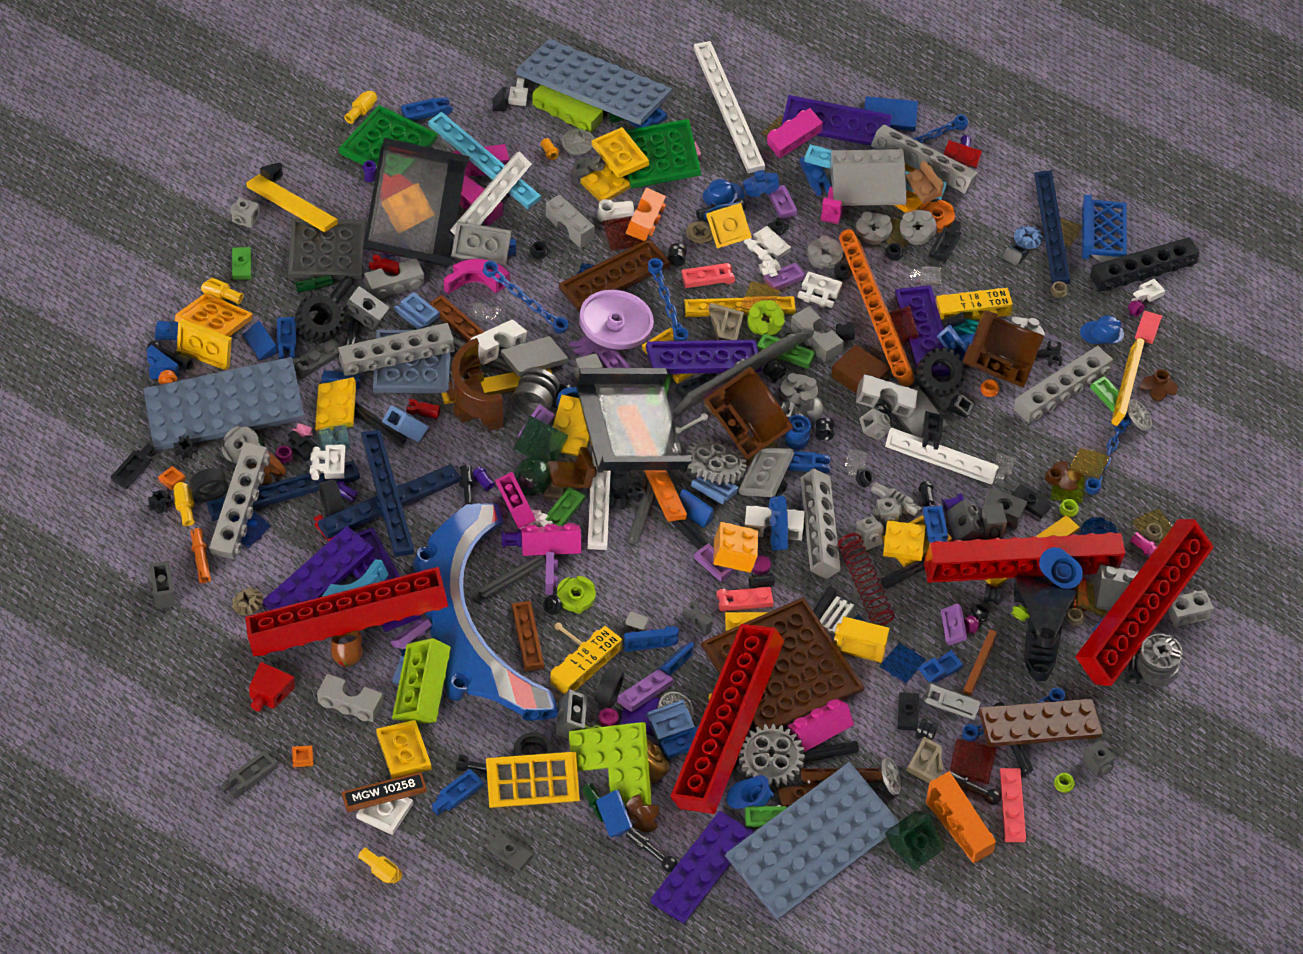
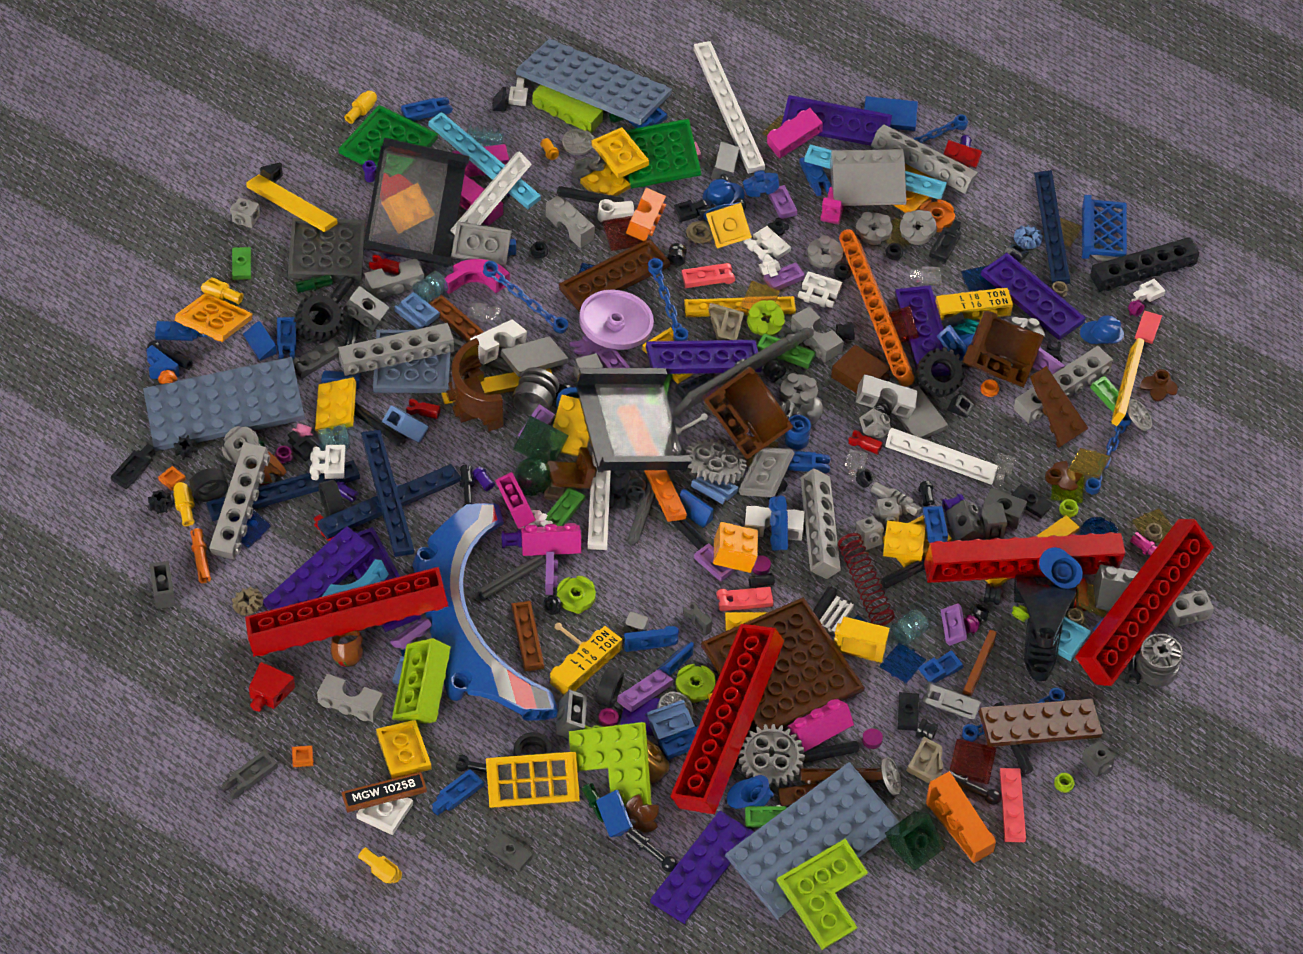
(204, 344): yellow plate -> none
(430, 287): none -> clear light blue wheel
(486, 137): none -> clear light blue piece
(587, 196): none -> black axle
(687, 209): none -> black plate
(703, 675): none -> lime plate
(724, 161): none -> hinge
(814, 888): none -> lime plate
(824, 429): black wheel -> none
(865, 442): none -> red bar
(872, 738): none -> magenta tile
(909, 626): none -> clear light blue wheel
(925, 183): medium nougat bracket -> none
(932, 429): black hinge -> none
(975, 281): none -> clear blue piece
(1033, 296): none -> dark purple plate
(1045, 359): none -> medium lavender plate
(1061, 413): none -> reddish brown wing
(1072, 639): none -> medium azure plate

